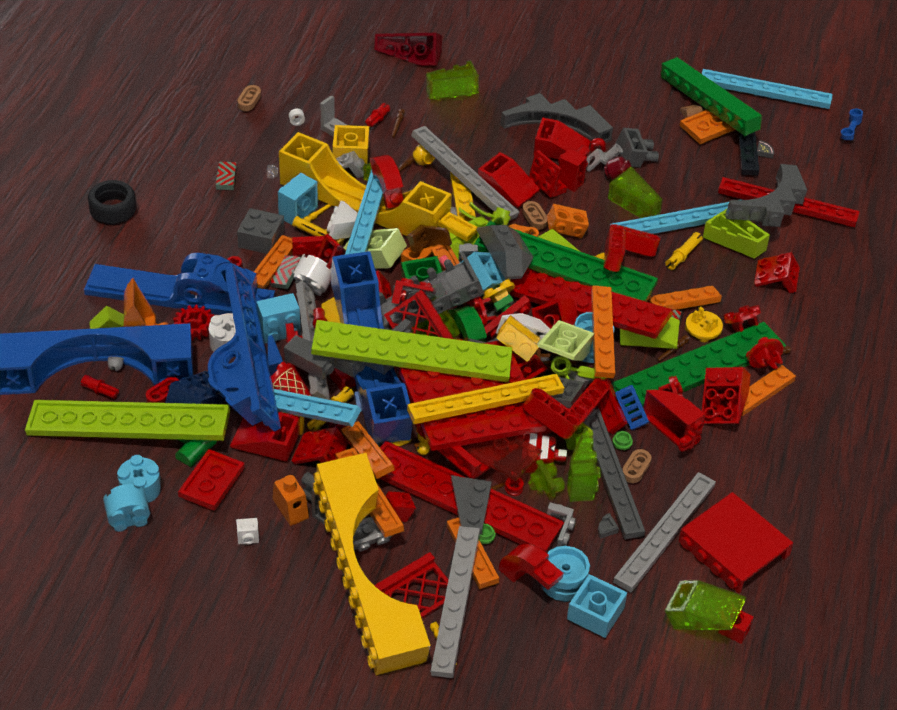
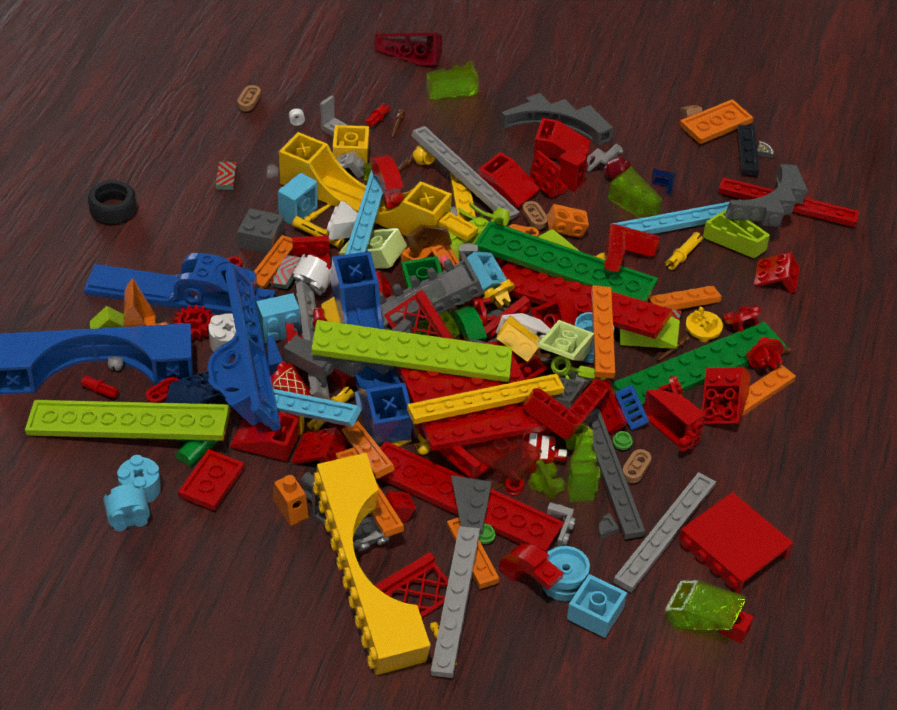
(247, 531): white bracket -> none
(329, 249): red slope -> none
(400, 294): red bracket -> none
(503, 304): green plate -> none
(506, 249): dark grey wedge -> none
(597, 142): red bush -> none
(636, 148): dark grey brick -> none
(664, 178): none -> clear blue tile
(711, 96): green brick -> none
(770, 89): medium azure plate -> none
(855, 119): blue bar -> none

